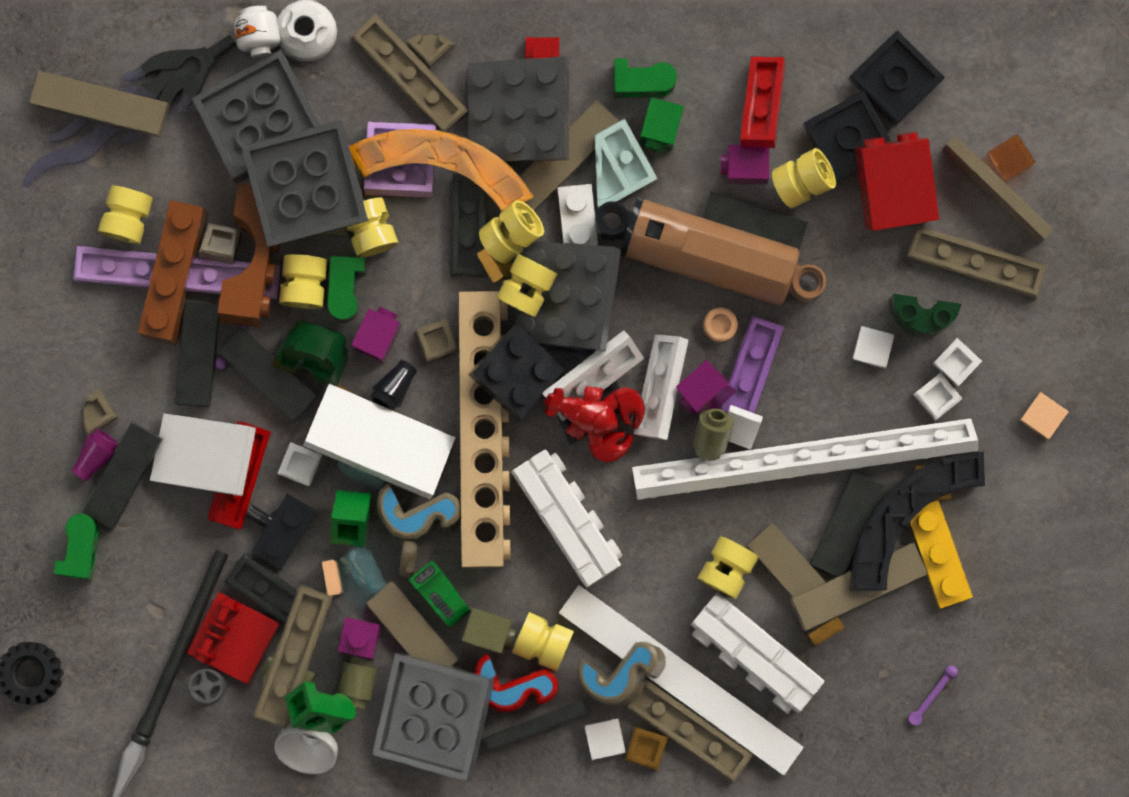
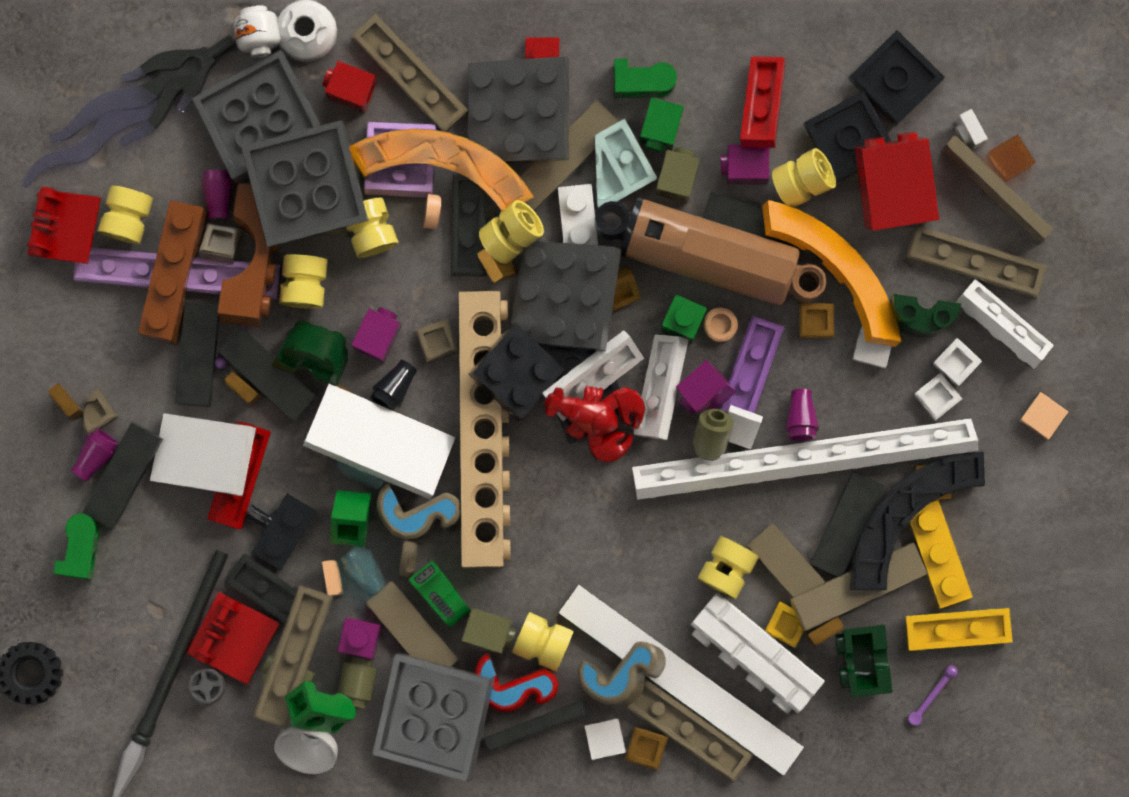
(63, 226): none -> red hinge
(65, 401): none -> pearl gold tile
(99, 104): dark tan tile -> none
(217, 192): none -> magenta cone
(242, 389): none -> pearl gold tile
(300, 464): white tile -> none
(342, 286): green leg -> none
(349, 86): none -> red brick
(430, 47): dark tan tile -> none
(432, 211): none -> light nougat tile
(532, 274): light yellow wheel -> none
(566, 518): white brick -> none
(626, 289): none -> pearl gold plate
(678, 174): none -> olive brick
(683, 318): none -> green brick
(785, 625): none -> yellow tile
(801, 418): none -> magenta cone
(816, 320): none -> pearl gold tile
(843, 262): none -> light orange tile
(864, 661): none -> dark green cylinder
(958, 629): none -> yellow plate
(970, 130): none -> white plate
(1004, 324): none -> white plate

